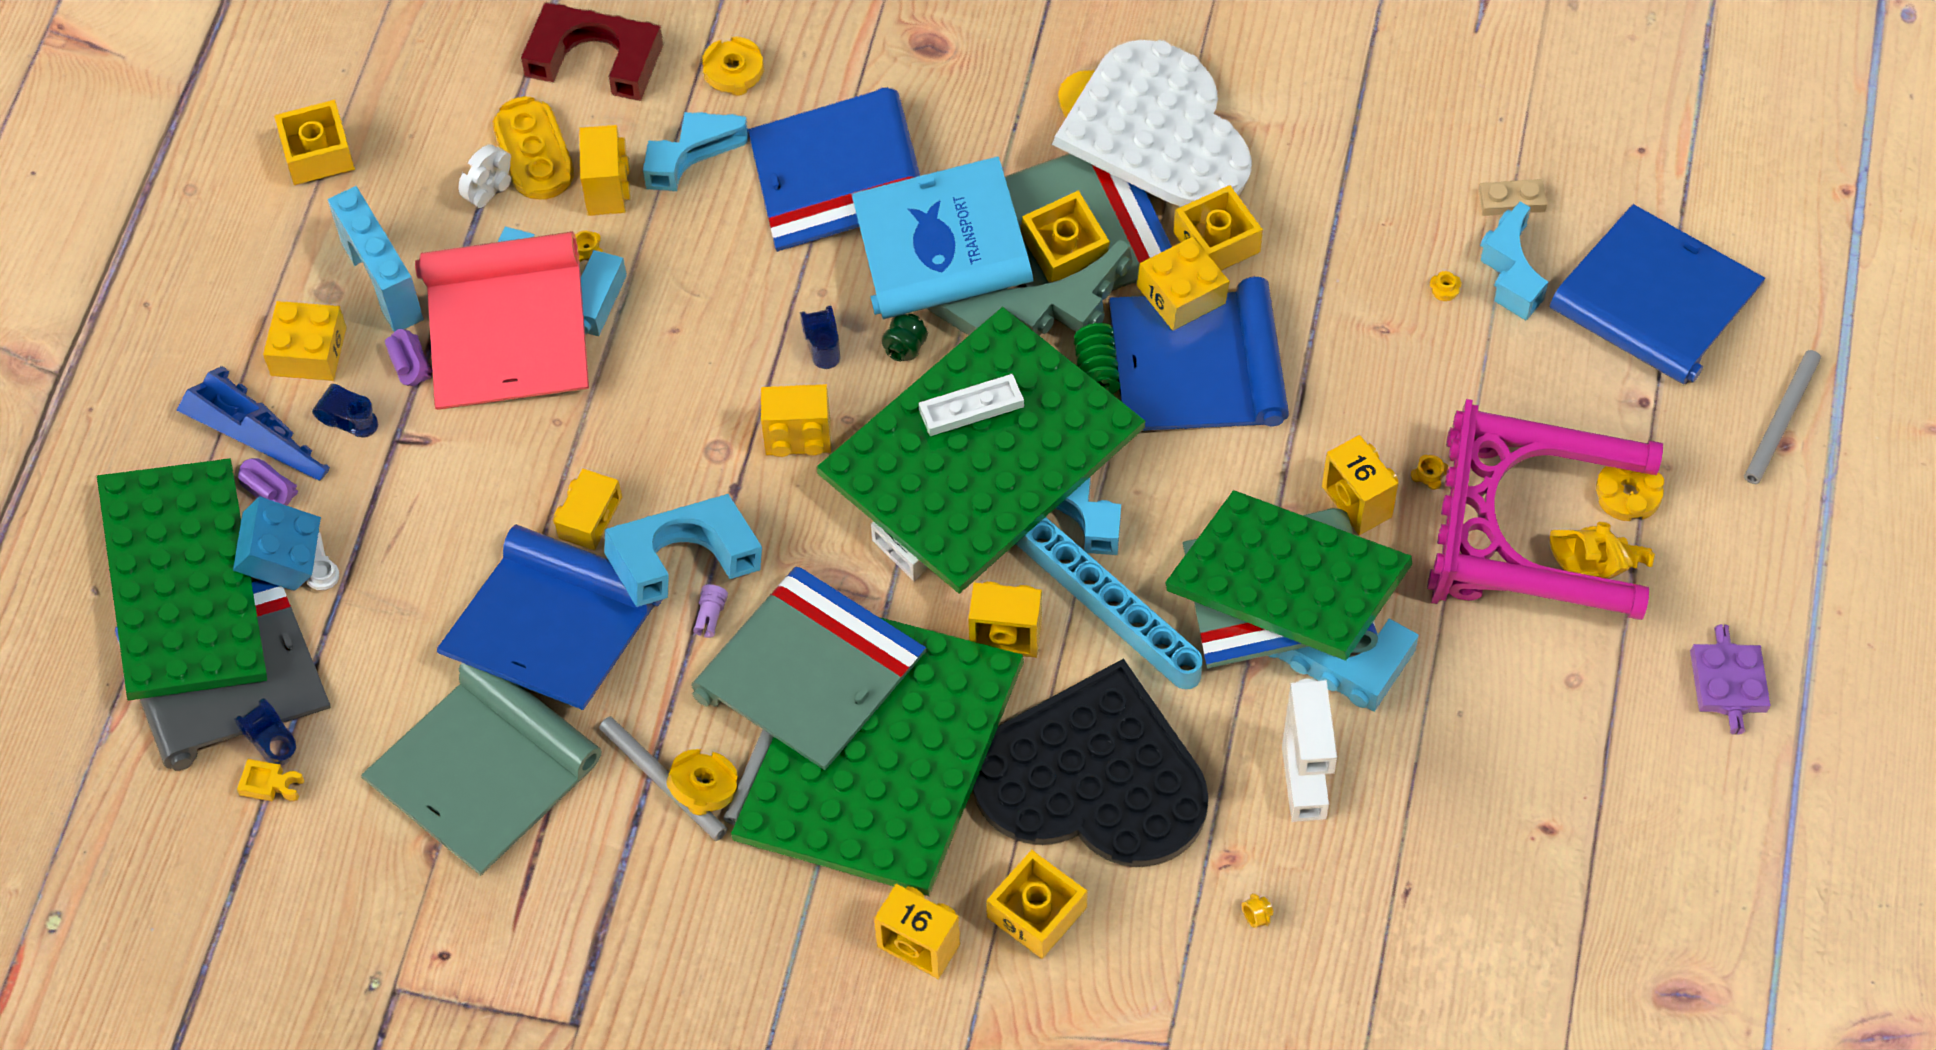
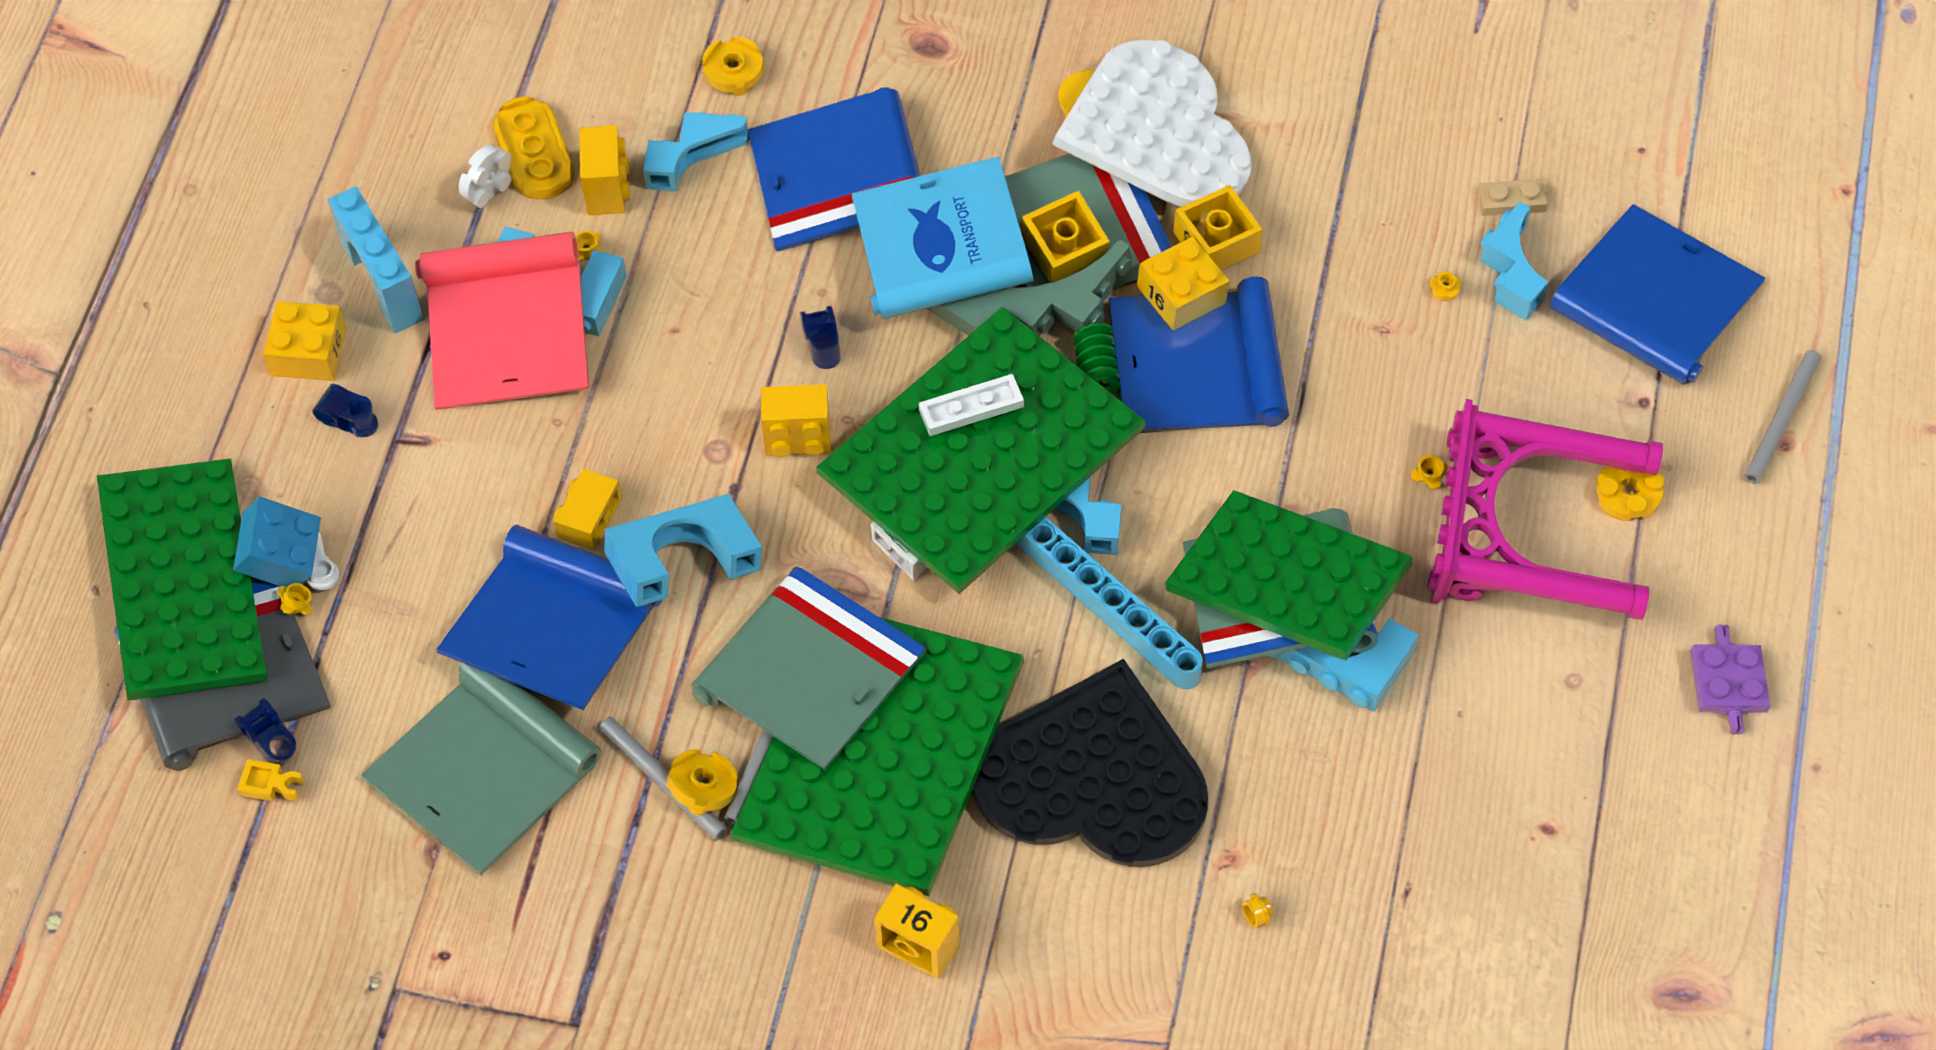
(233, 413): blue wedge -> none
(264, 481): medium lavender piece -> none
(295, 599): none -> yellow plate
(314, 142): yellow brick -> none
(408, 357): medium lavender piece -> none
(565, 27): dark red arch -> none
(711, 603): lavender pin -> none
(904, 337): dark green piece -> none
(1006, 617): yellow brick -> none
(1036, 904): yellow brick -> none
(1308, 749): white arch -> none
(1360, 484): yellow brick -> none
(1597, 551): yellow helmet -> none

